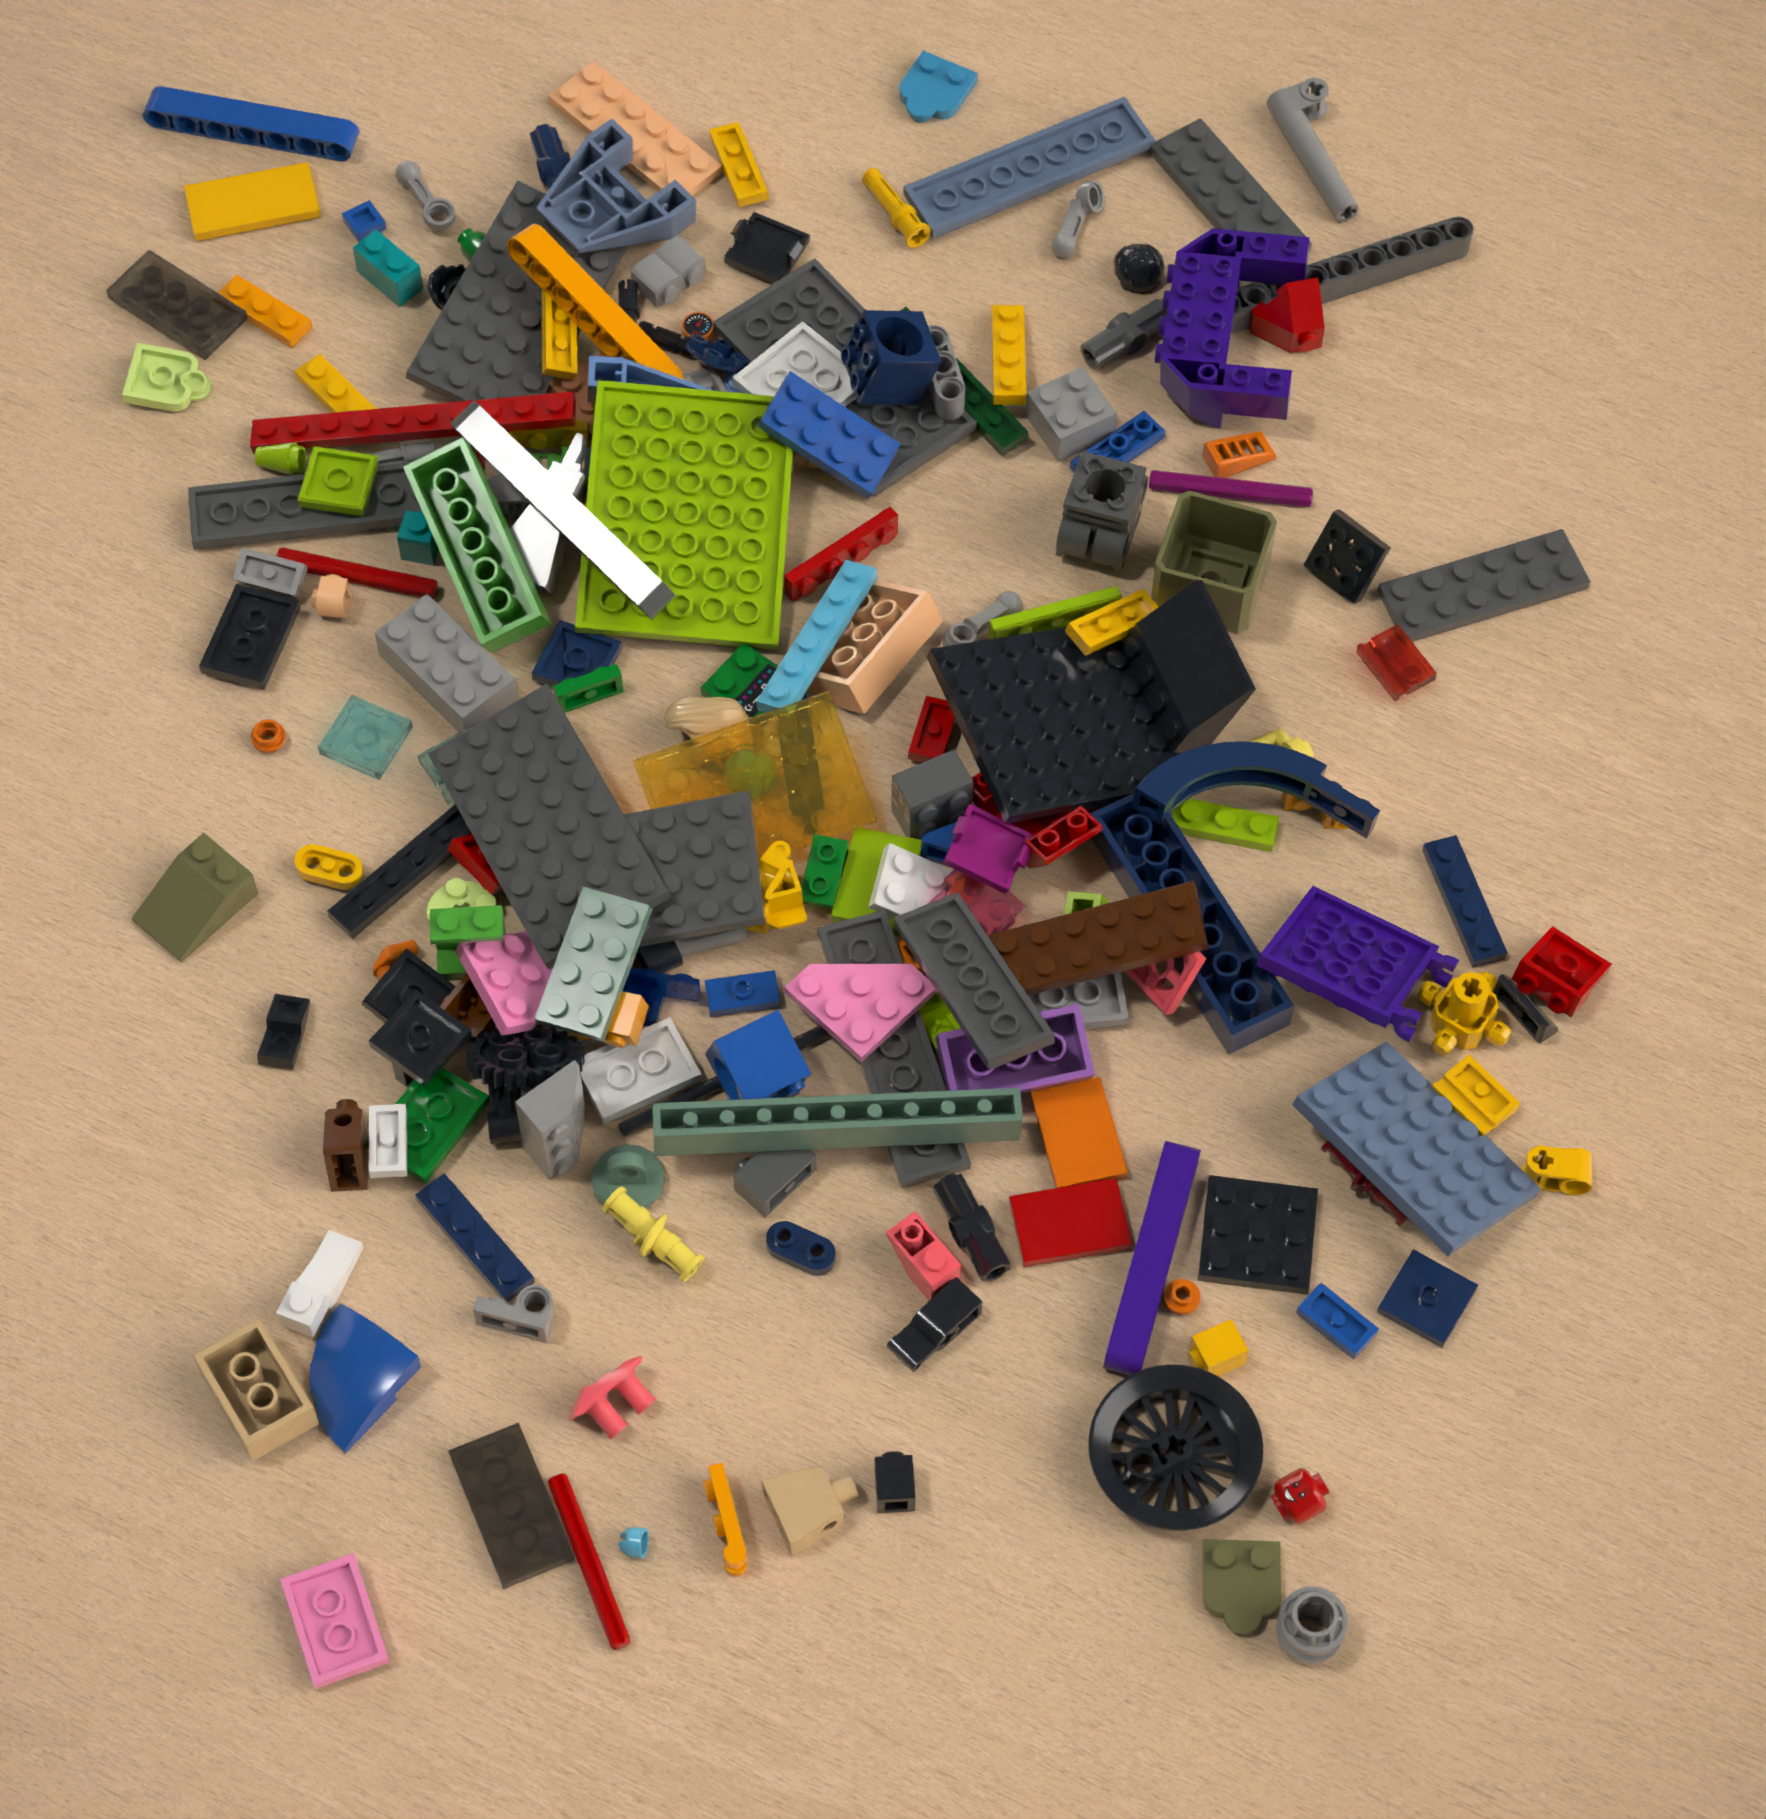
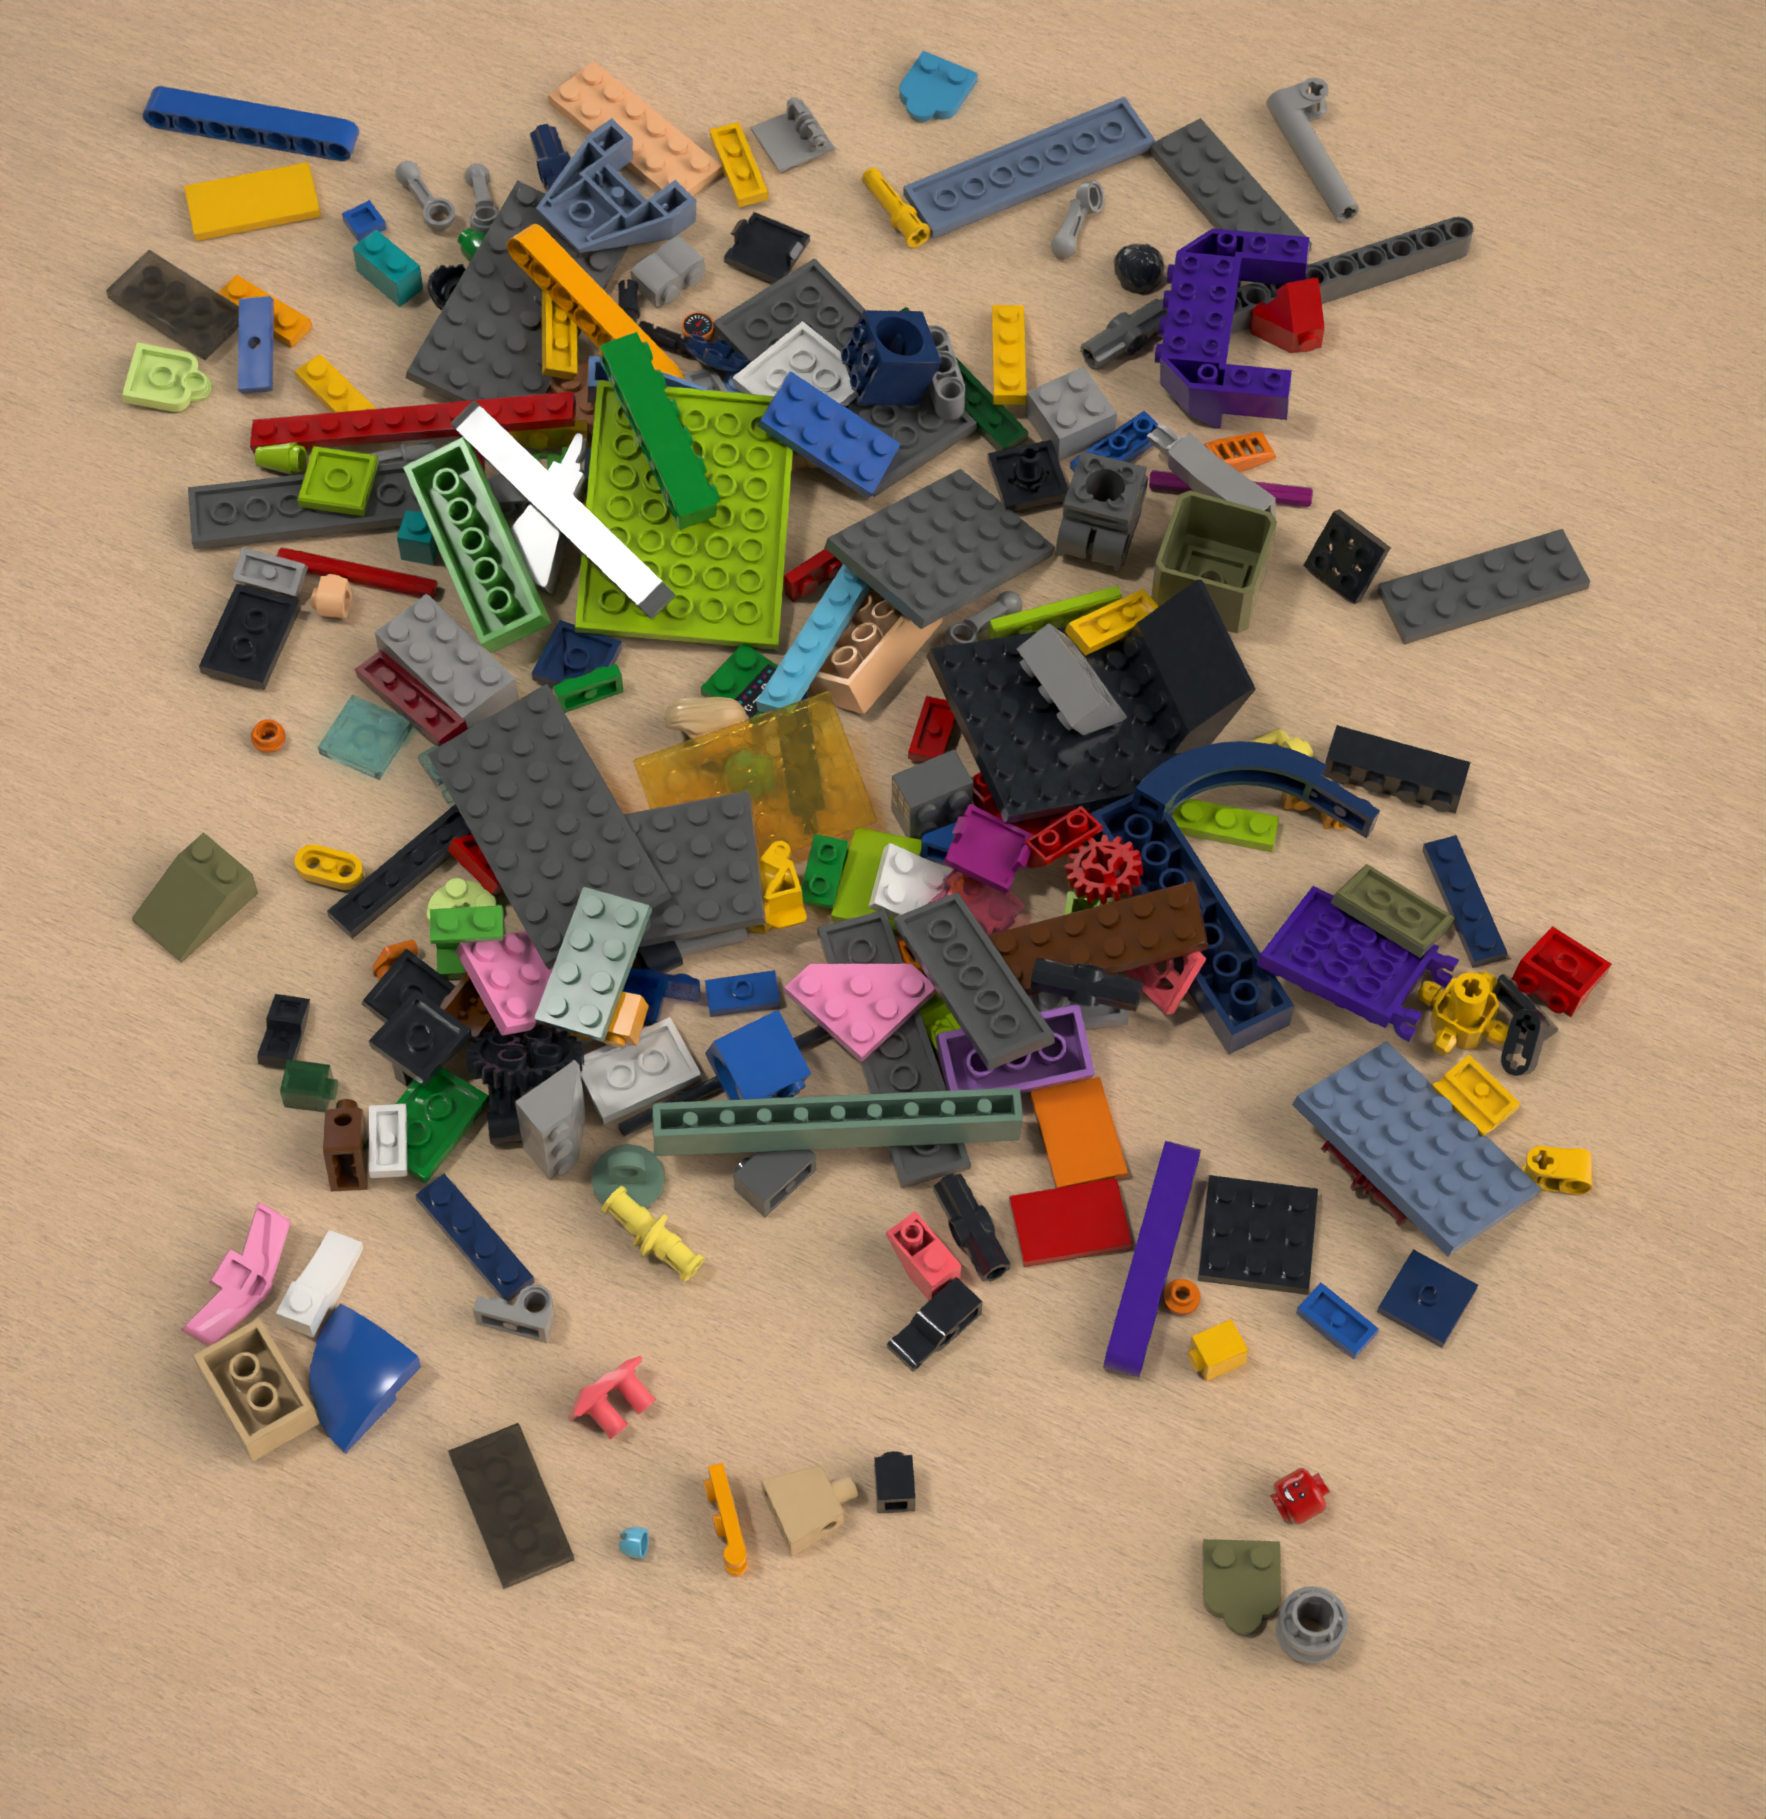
(242, 1278): none -> bright pink plate
(255, 328): none -> blue tile
(308, 1086): none -> clear green brick
(334, 1621): bright pink plate -> none
(411, 698): none -> dark red plate
(484, 214): none -> light grey piece
(589, 1561): red axle -> none
(659, 430): none -> green brick
(792, 136): none -> light grey hinge
(798, 1249): dark blue plate -> none
(939, 548): none -> dark grey plate
(1026, 467): none -> black plate
(1069, 681): none -> light grey slope
(1086, 984): none -> black piece
(1104, 869): none -> red gear
(1207, 472): none -> light grey piece
(1229, 1425): black piece -> none
(1393, 910): none -> olive tile
(1396, 662): clear red plate -> none
(1396, 769): none -> black brick
(1516, 1040): none -> black beam

